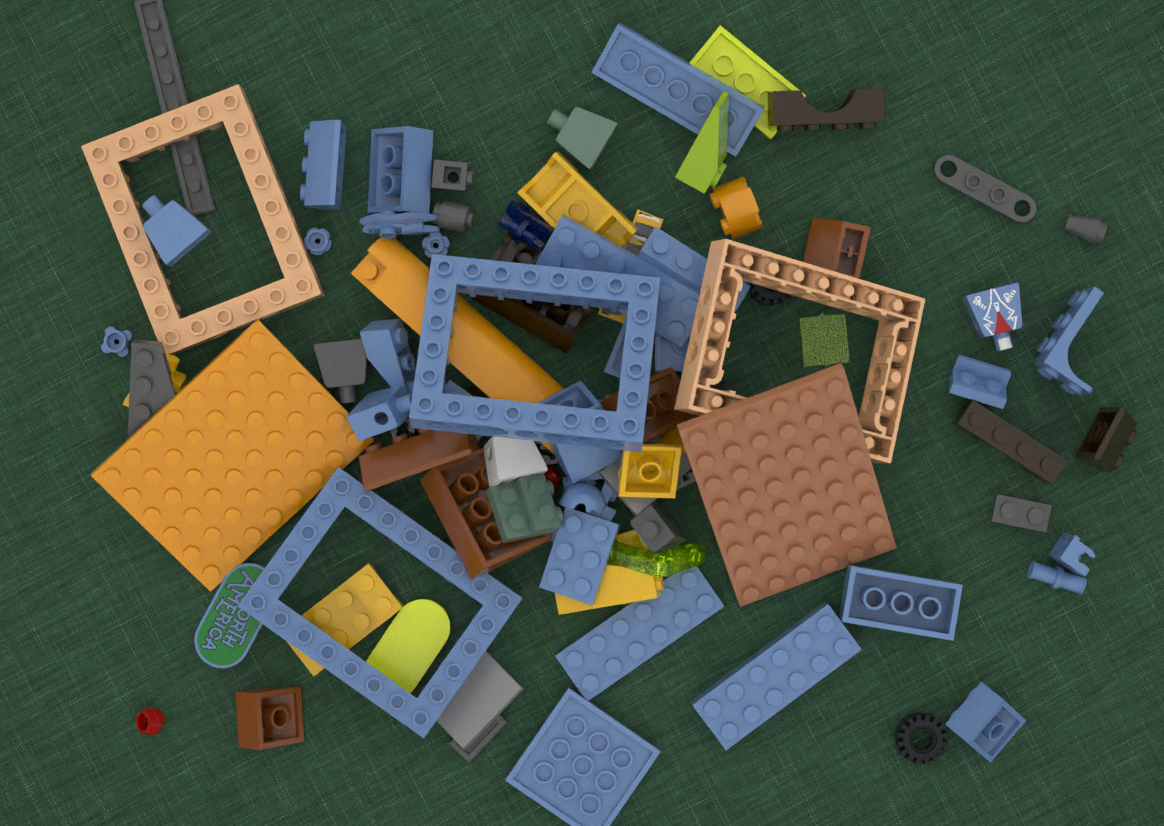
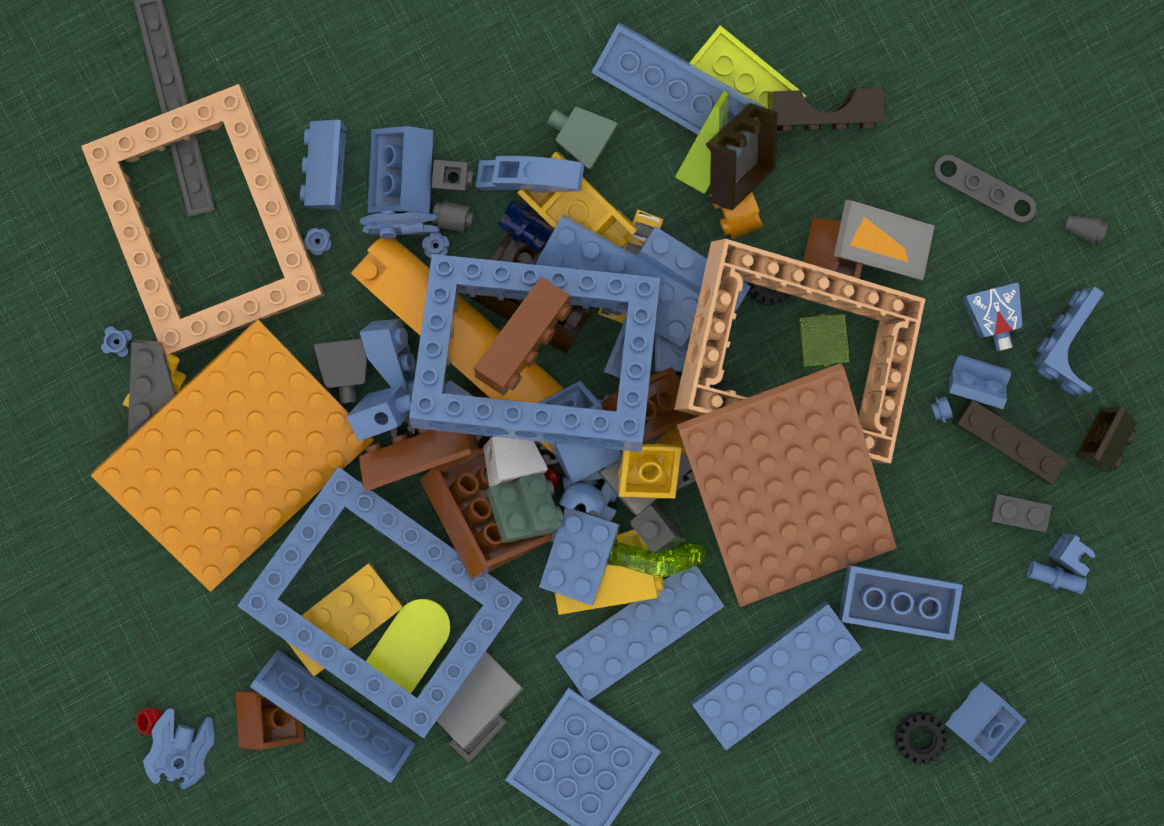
(172, 229): medium blue torso -> none
(178, 752): none -> medium blue piece
(225, 629): tile -> none
(333, 715): none -> medium blue plate
(523, 336): none -> dark orange brick
(530, 173): none -> medium blue slope
(742, 155): none -> dark brown window
(884, 240): none -> light grey tile
(941, 409): none -> medium blue plate

